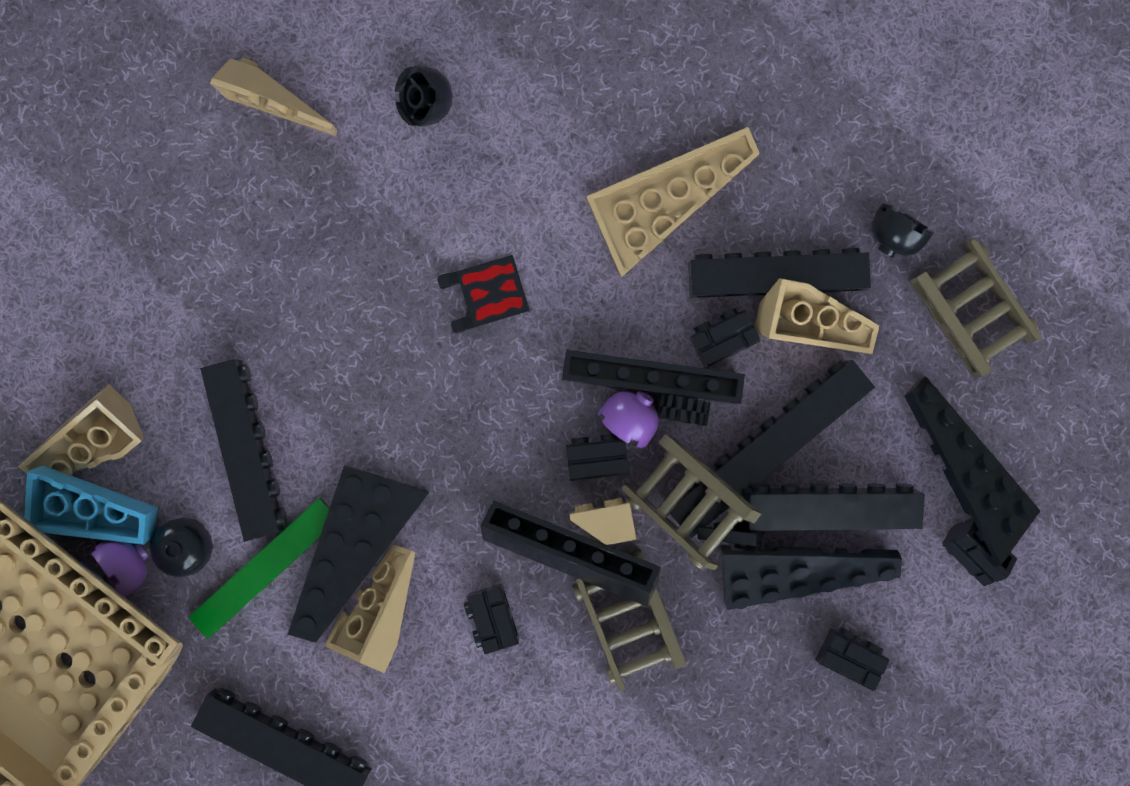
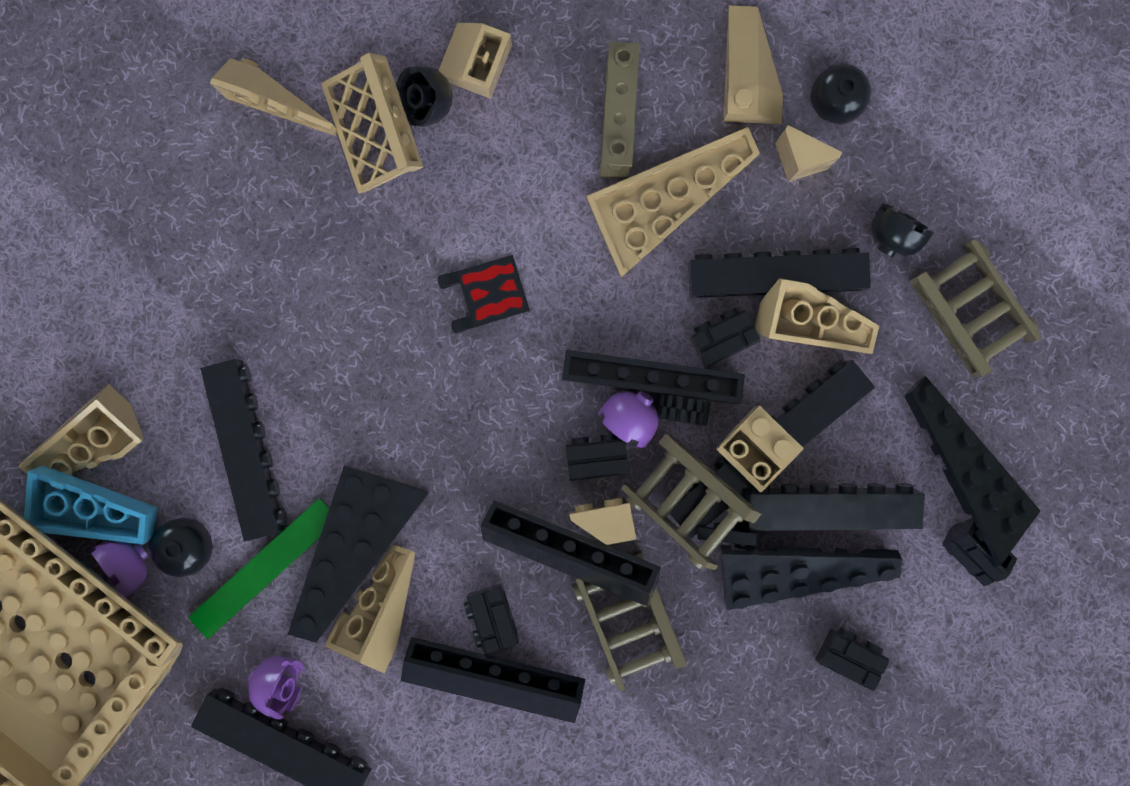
(272, 690): none -> medium lavender cylinder
(388, 109): none -> tan fence
(476, 57): none -> tan slope
(492, 679): none -> black brick
(619, 110): none -> dark tan fence
(750, 75): none -> tan wedge
(759, 448): none -> tan slope
(803, 154): none -> tan slope
(841, 93): none -> black cylinder

